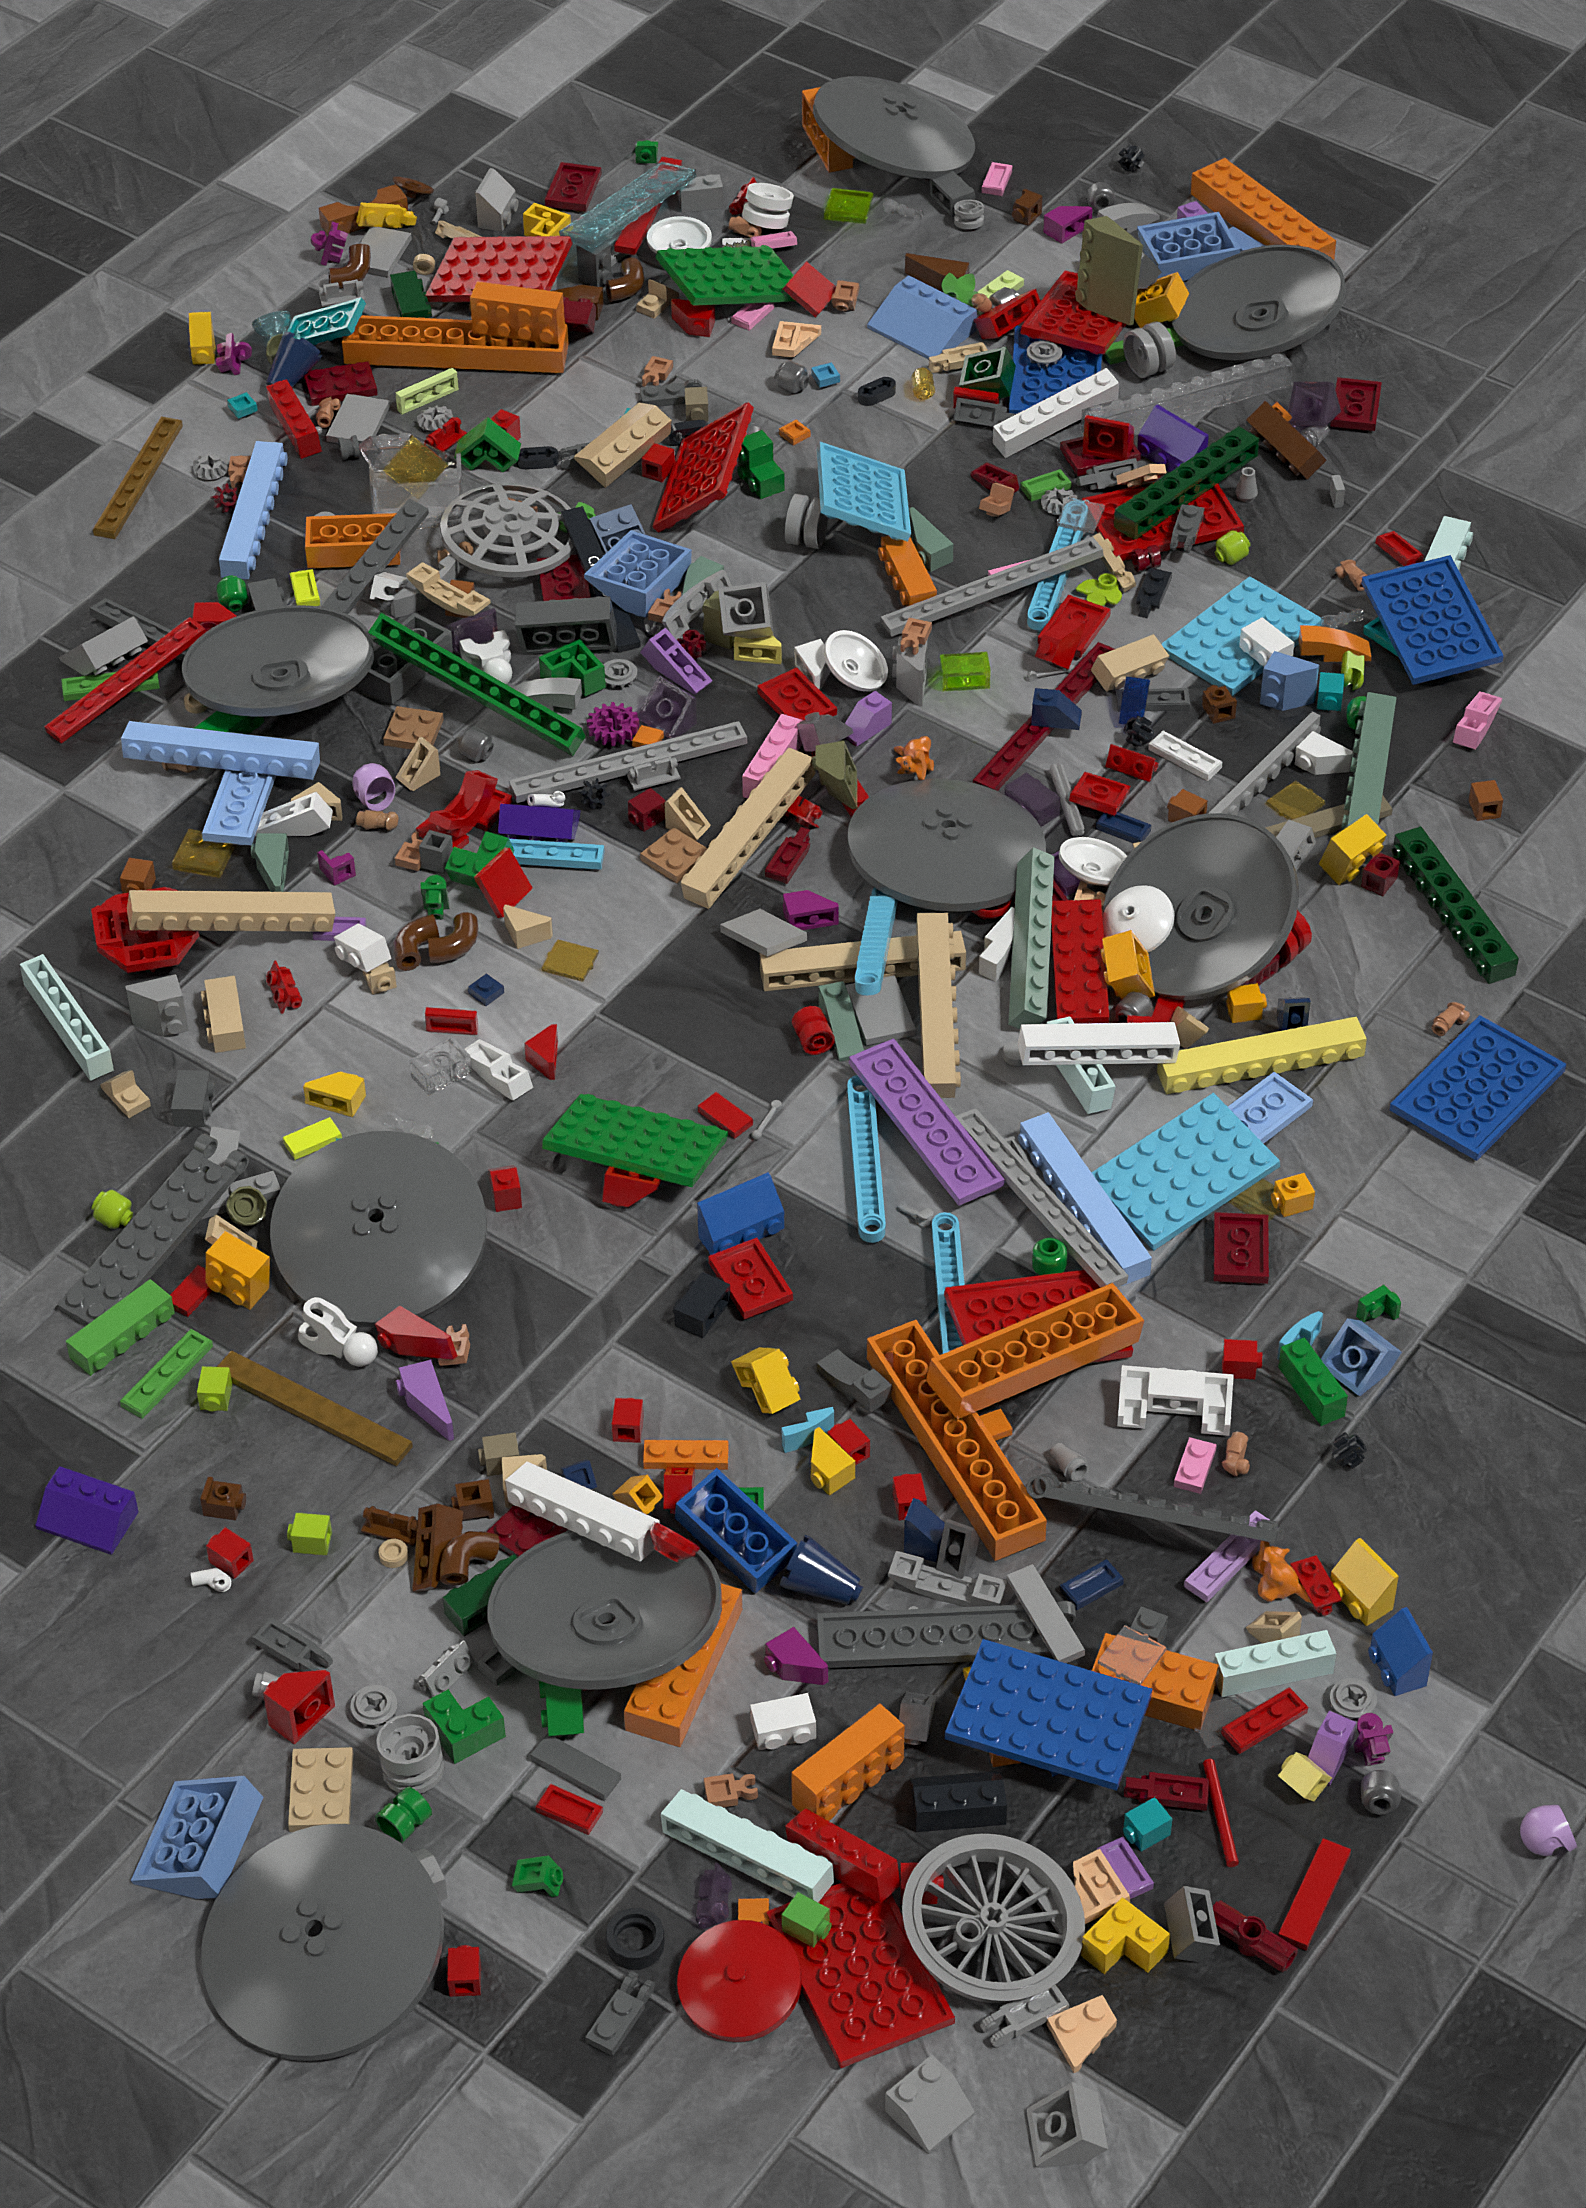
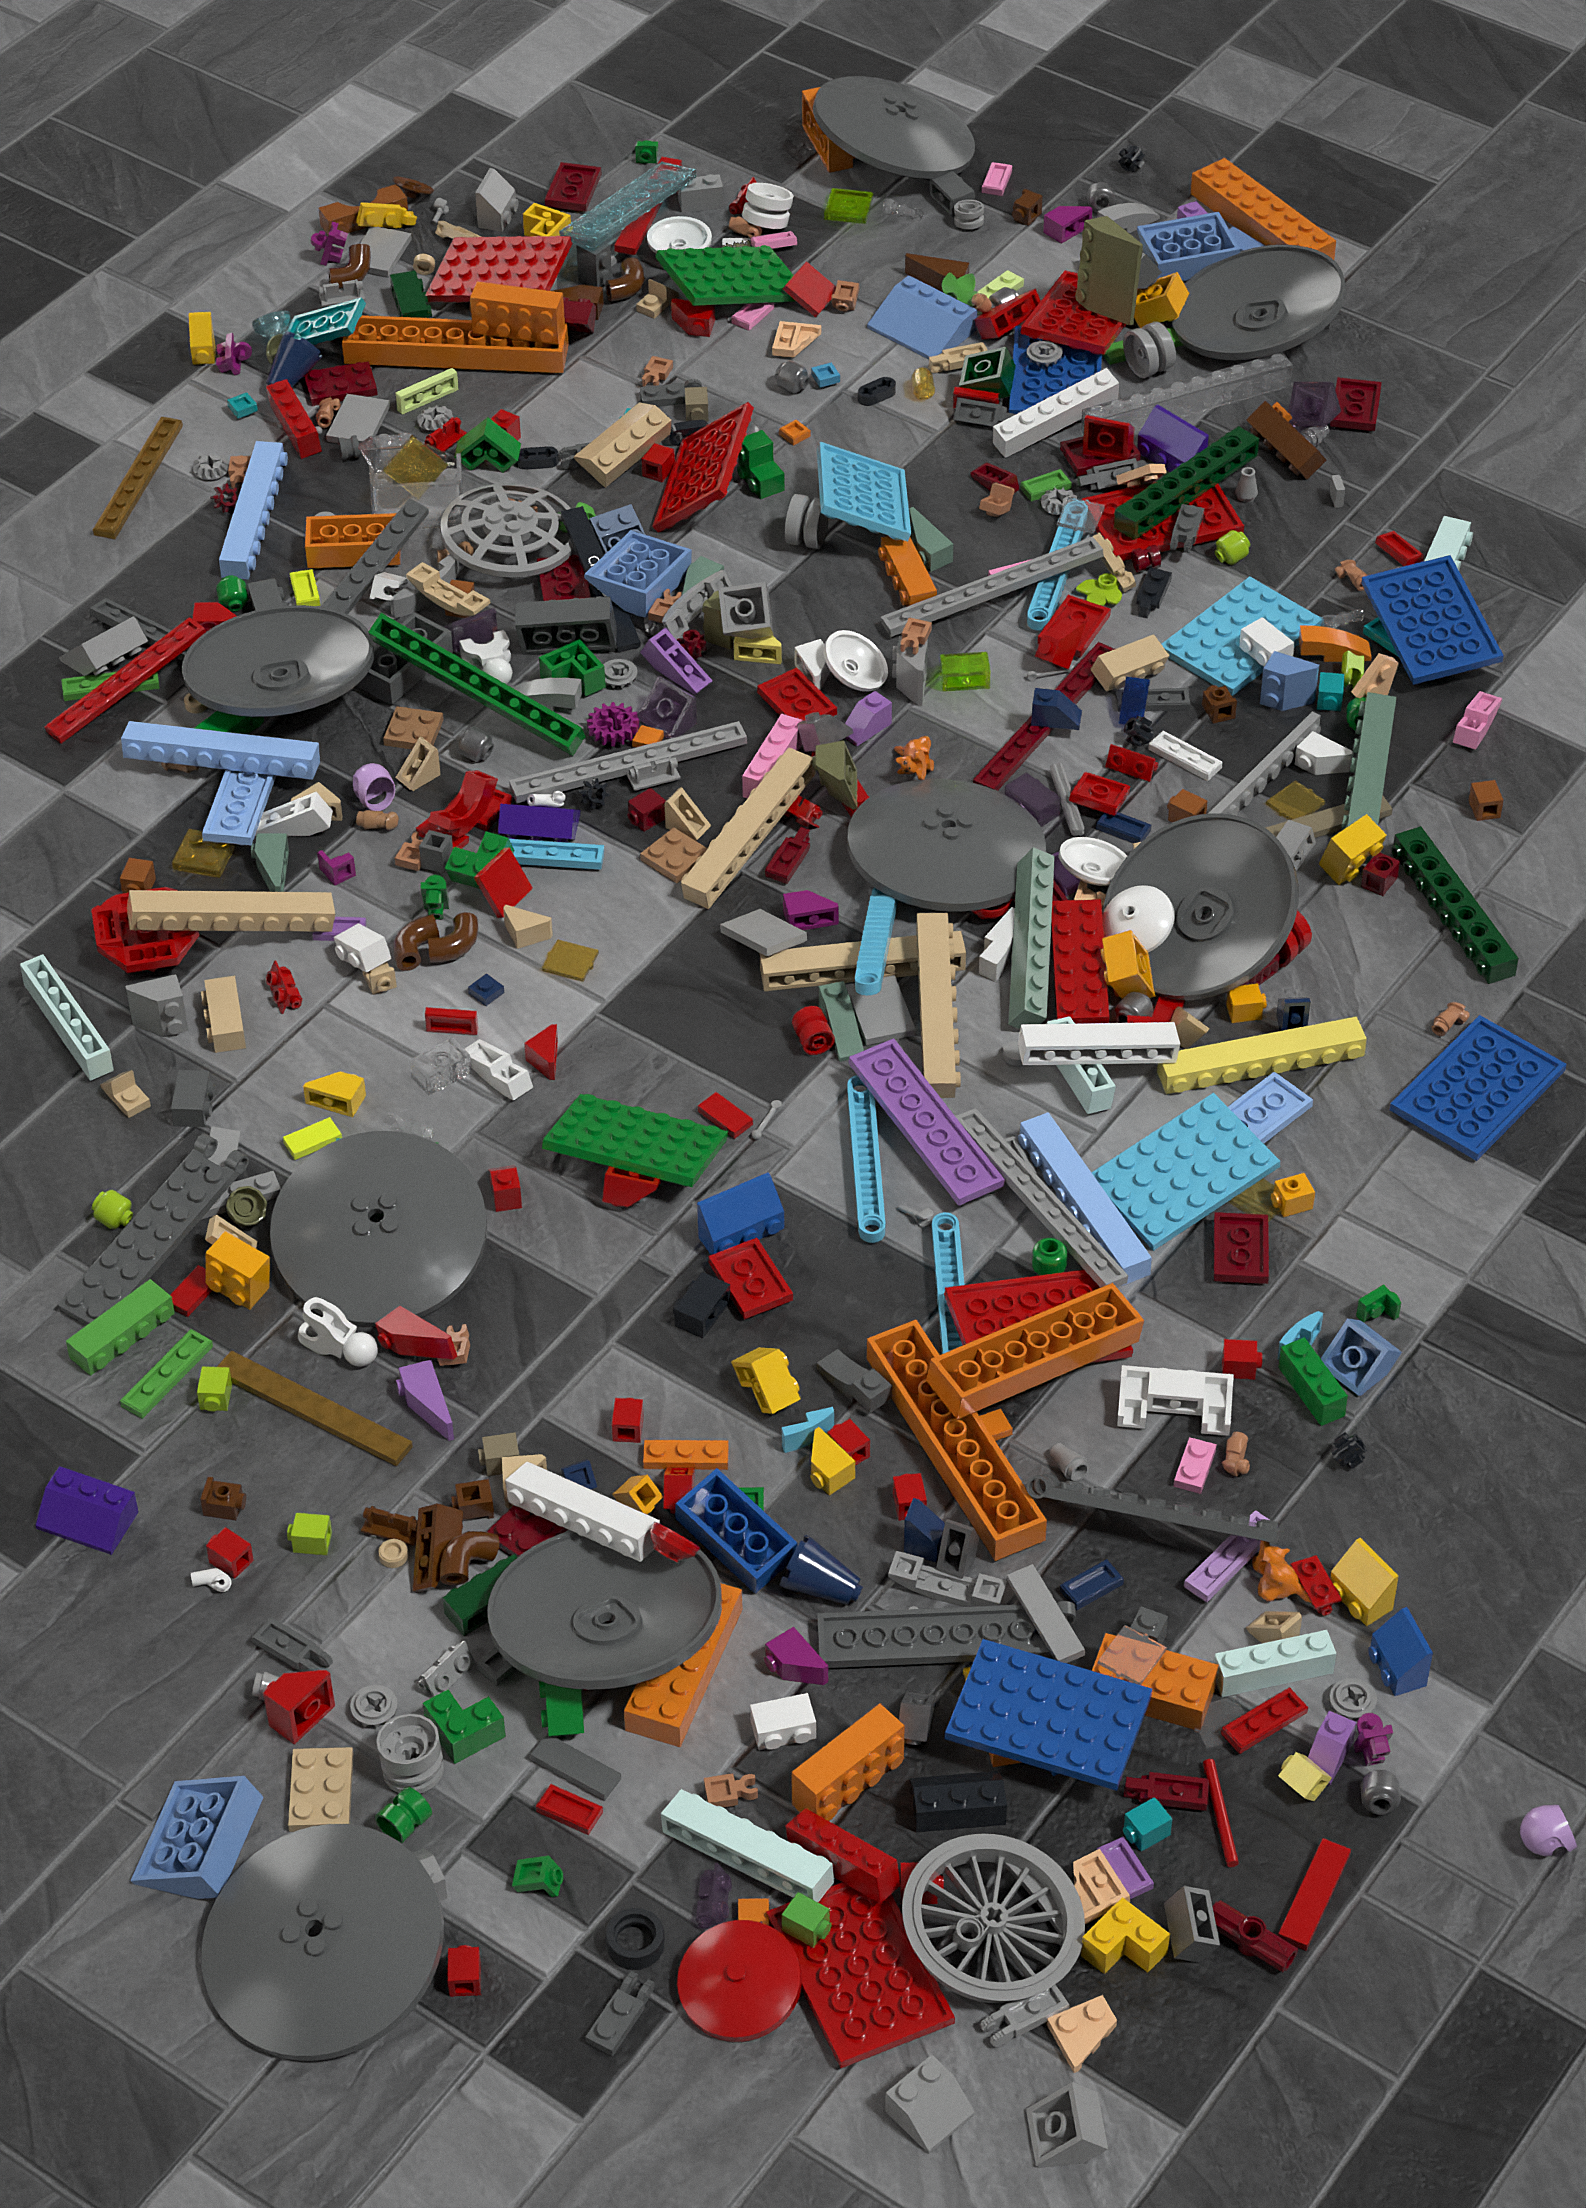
(1377, 677): none -> light nougat wing

